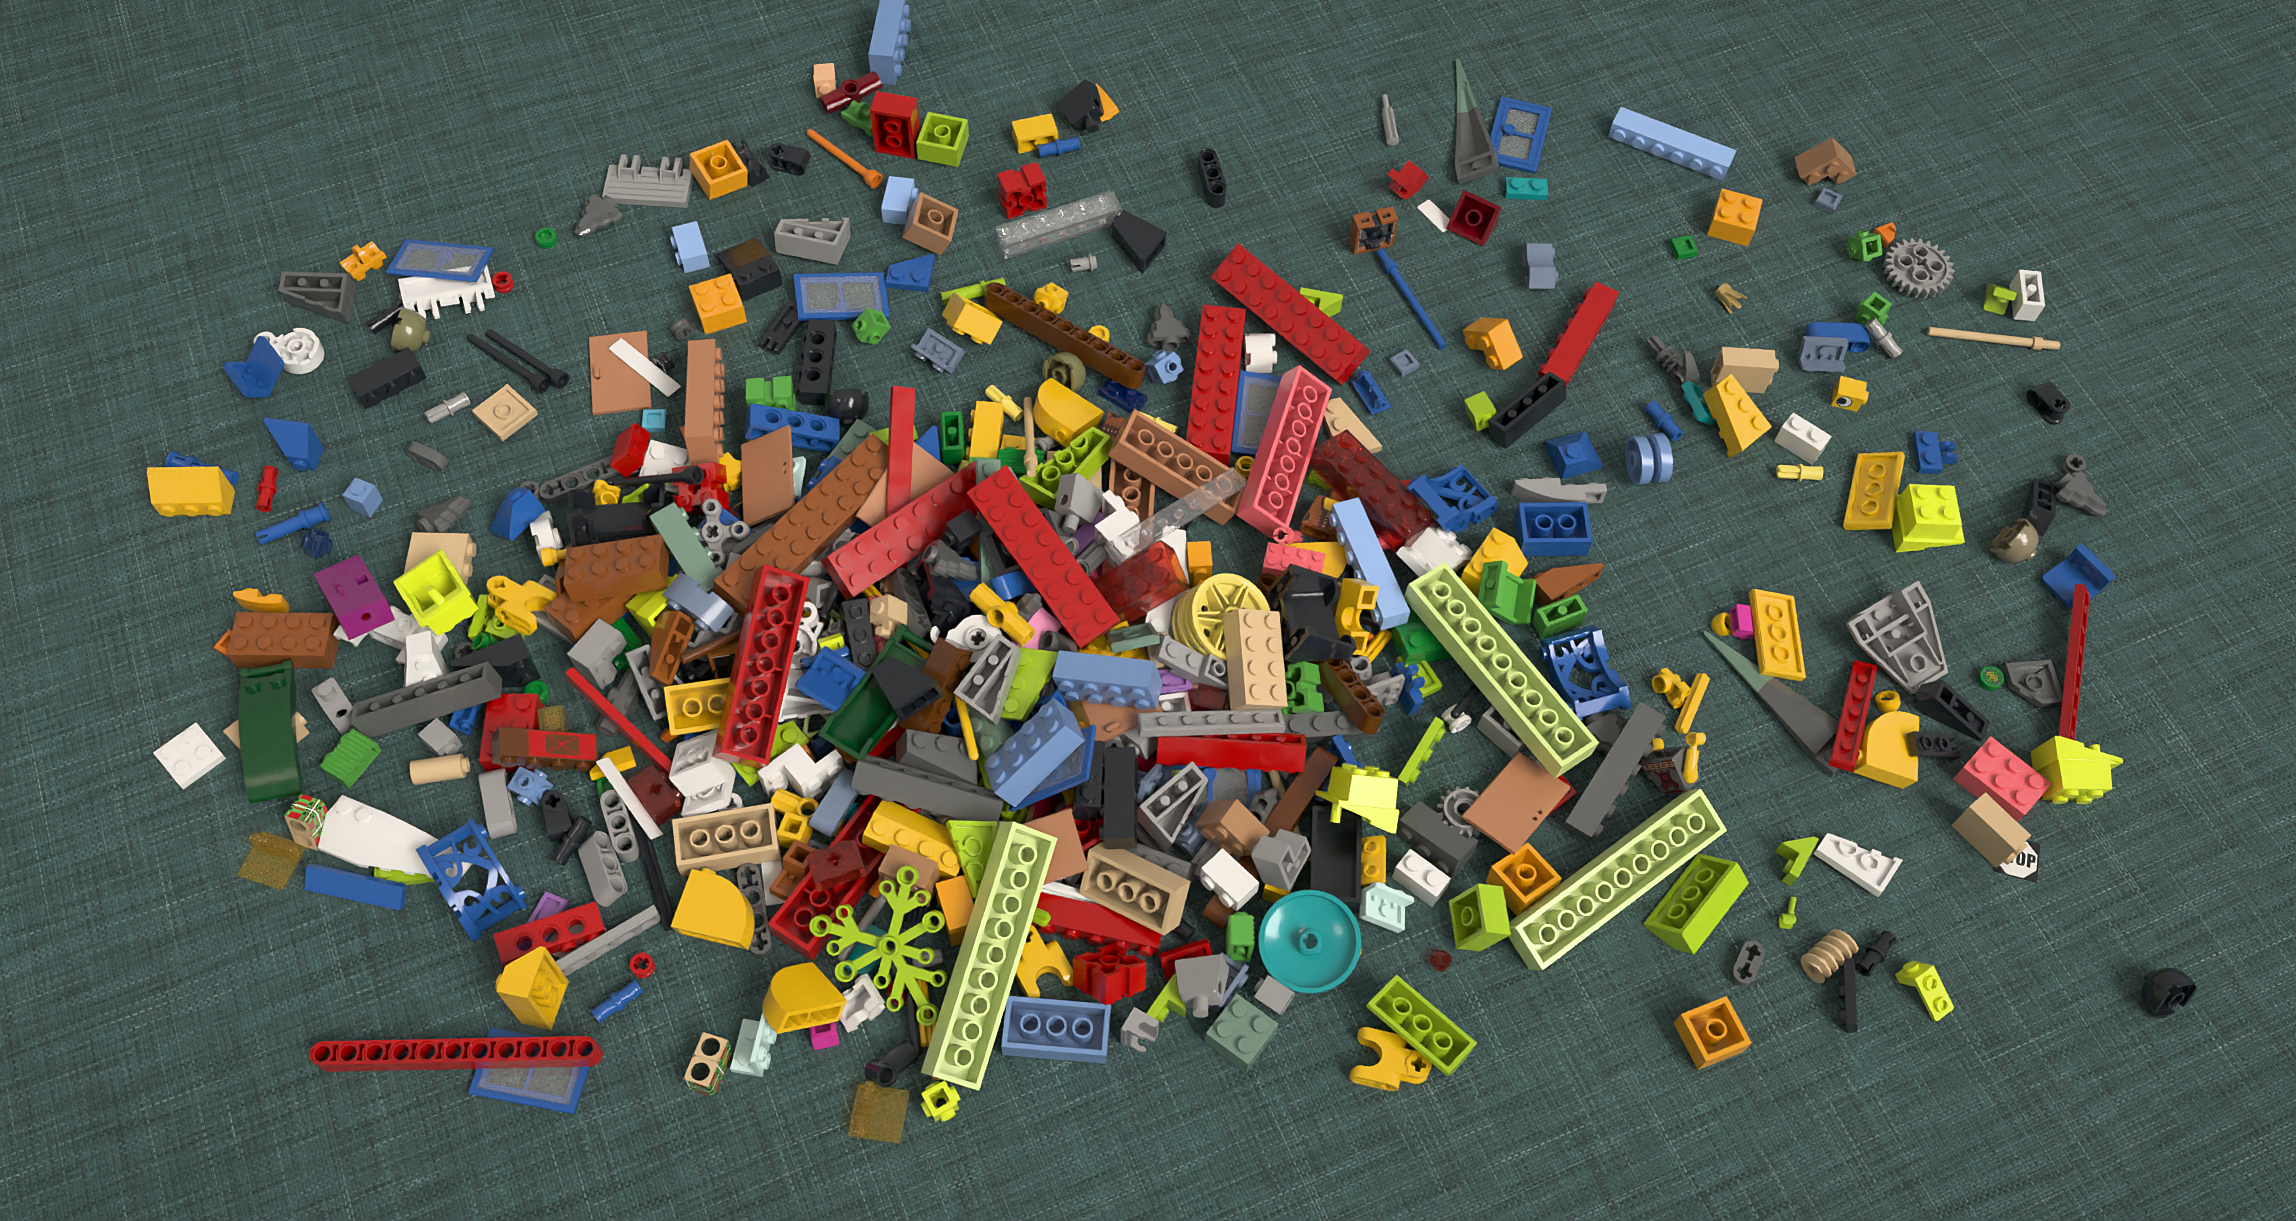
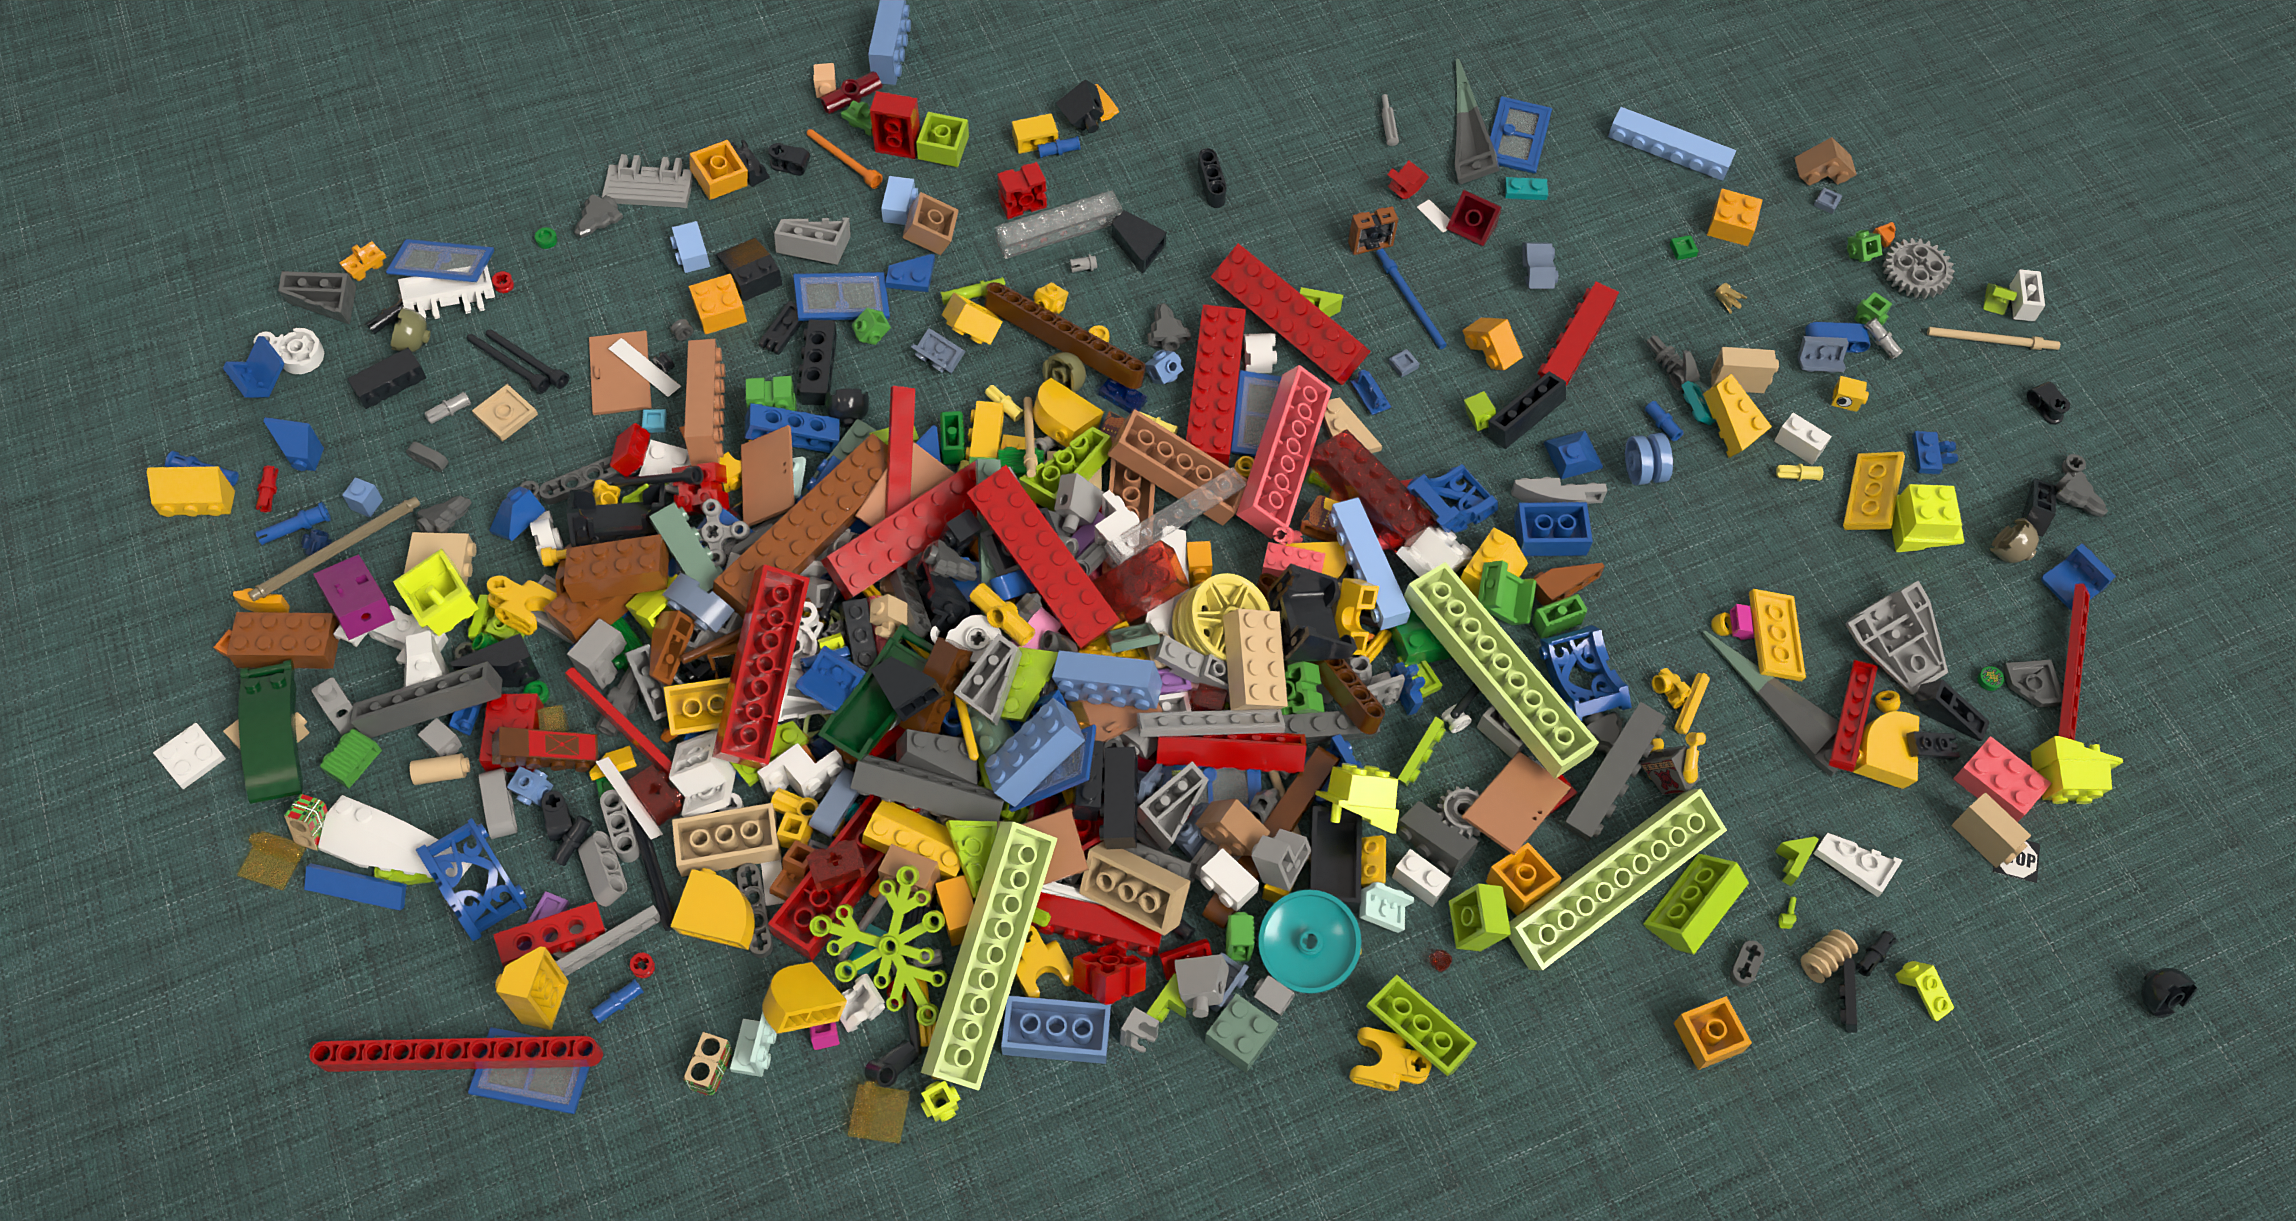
(333, 549): none -> dark tan piece

